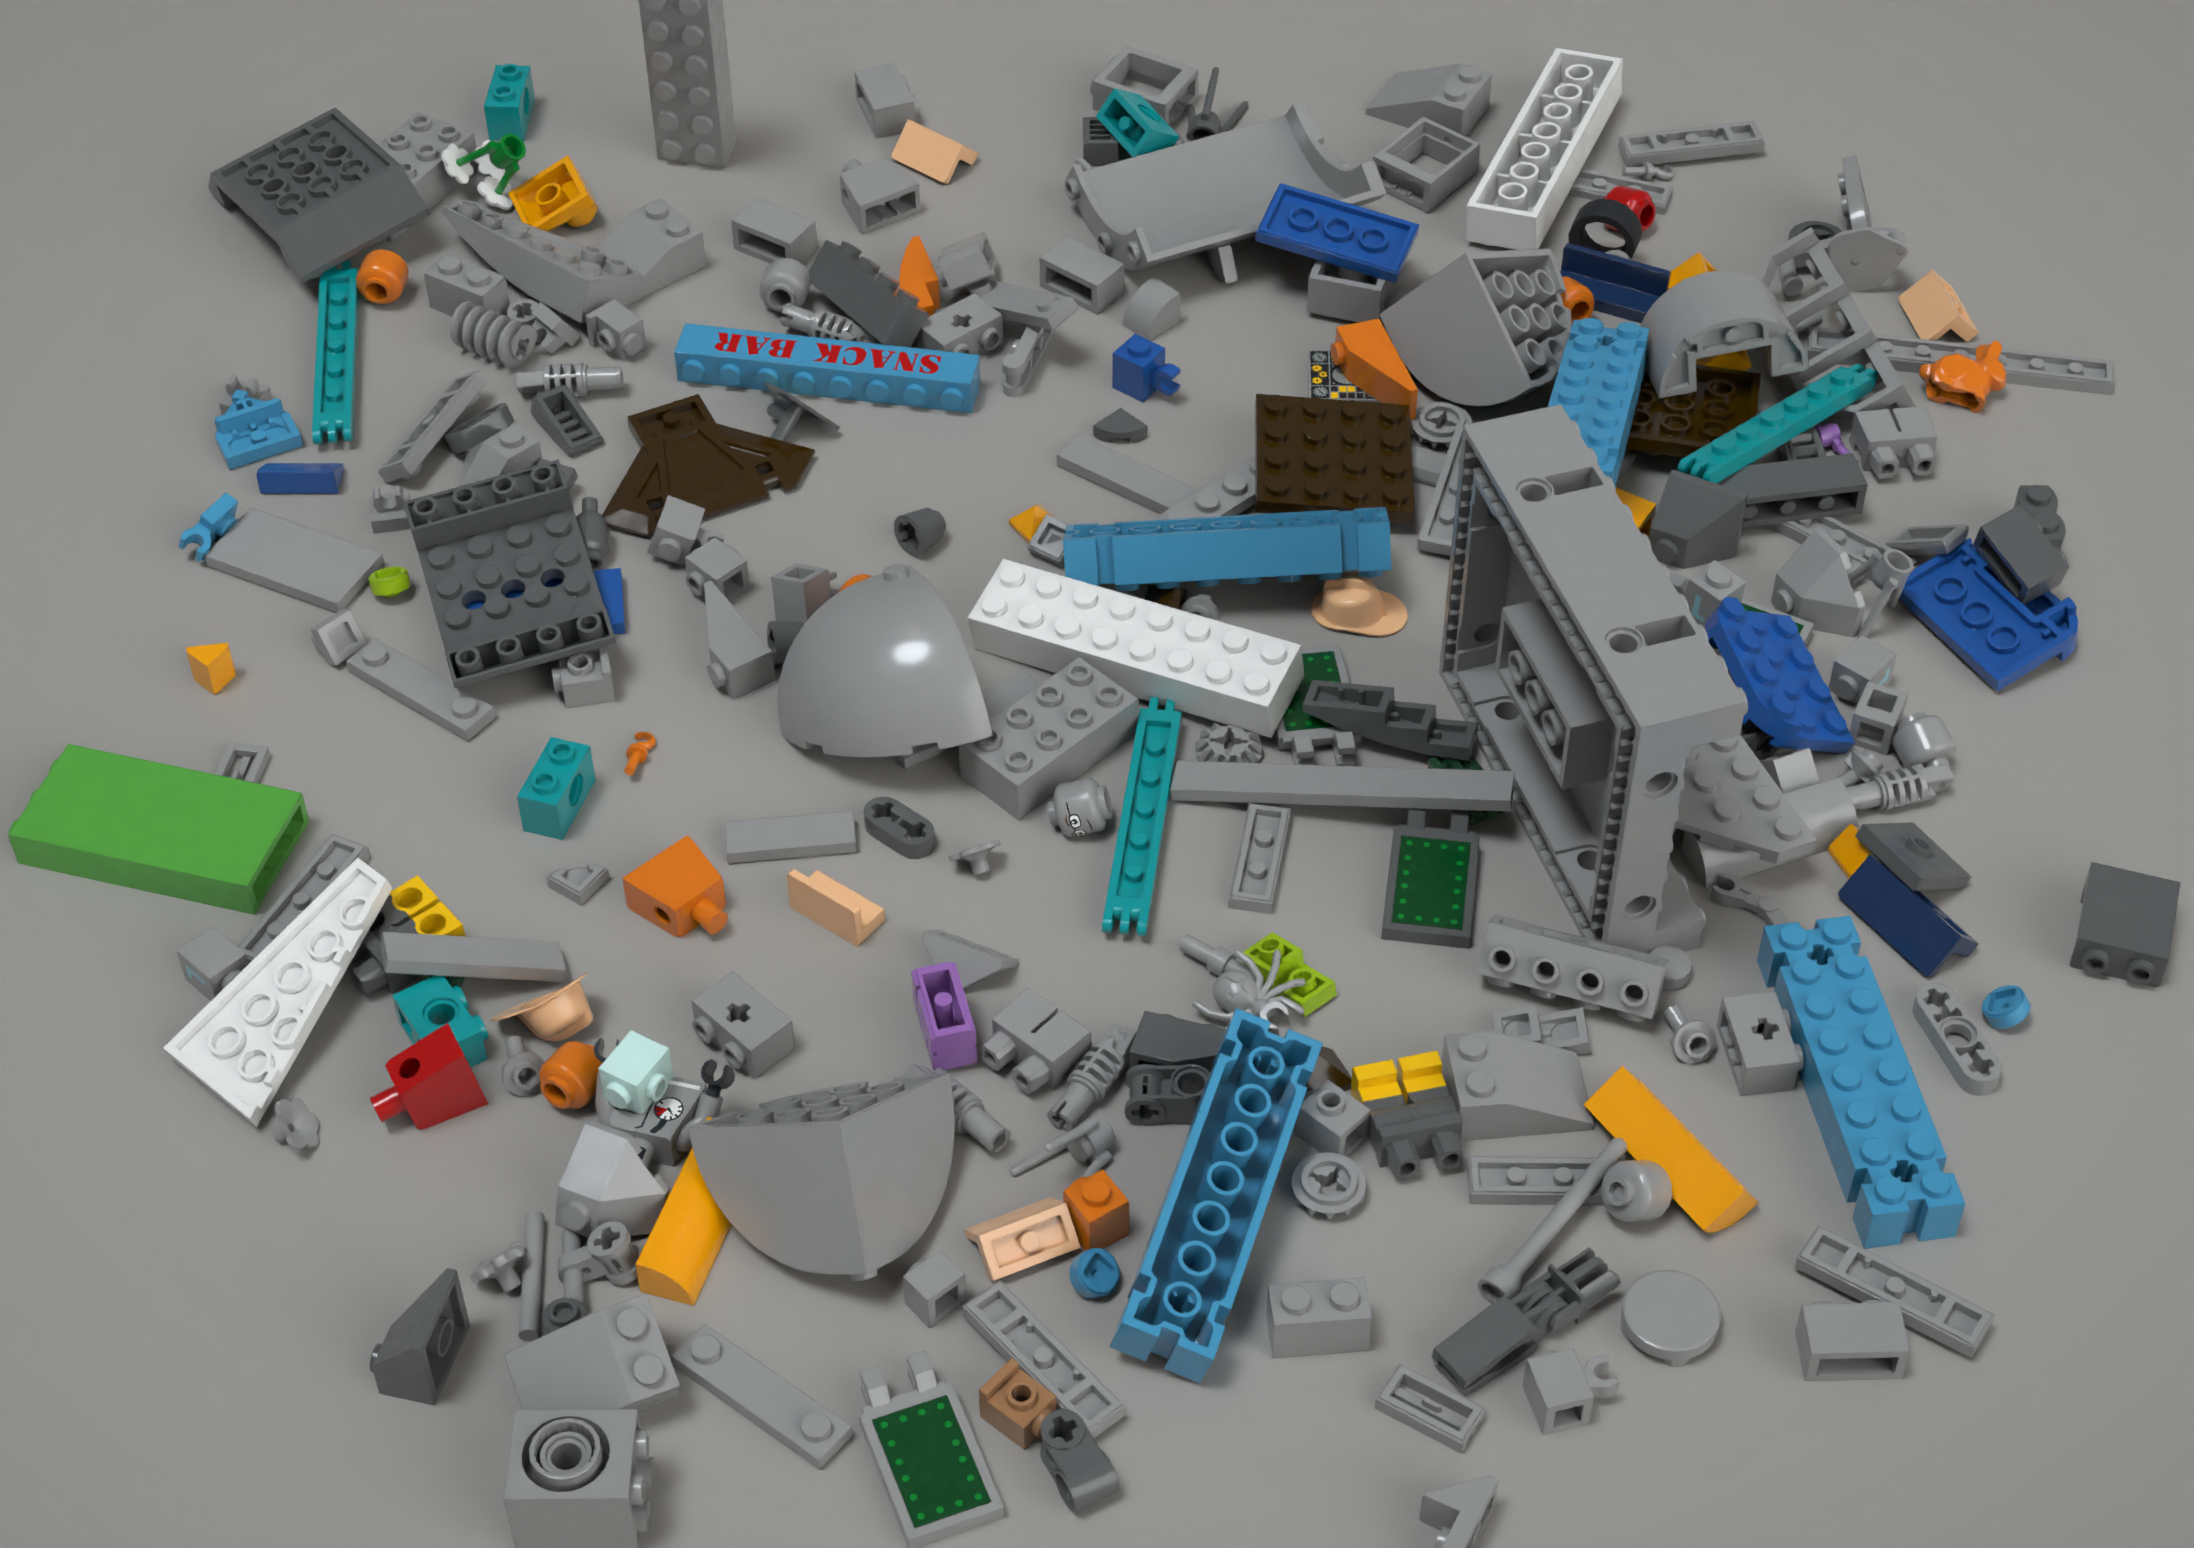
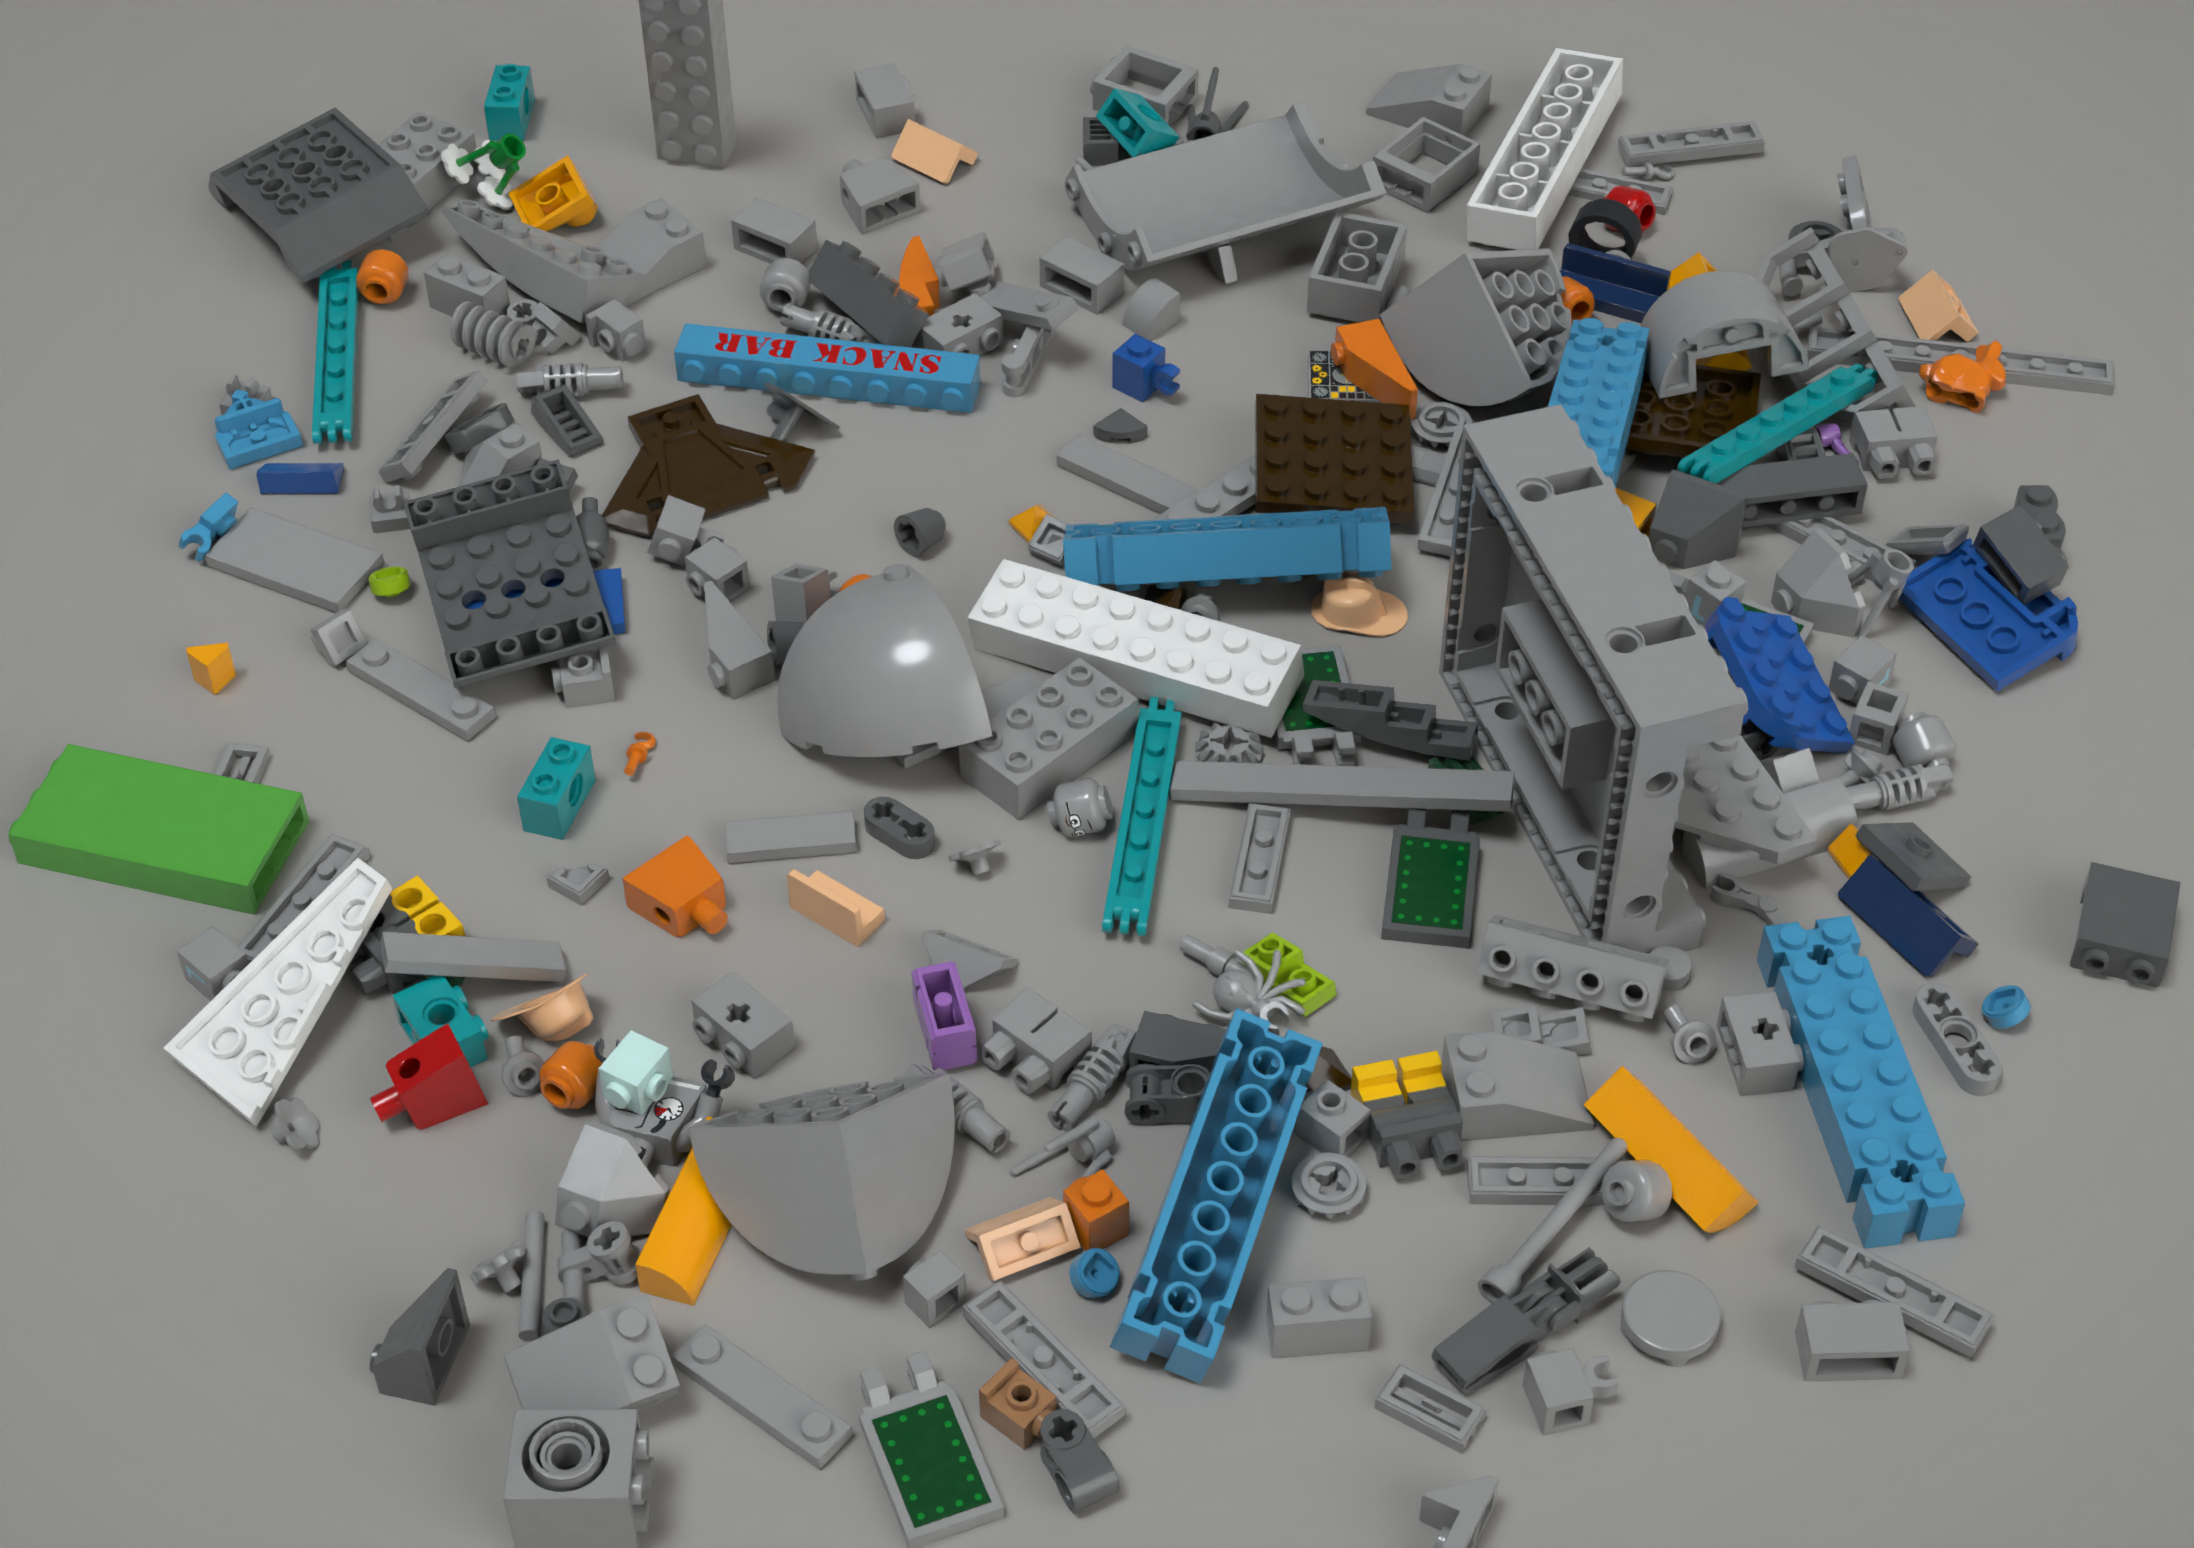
(1337, 232): blue tile -> none

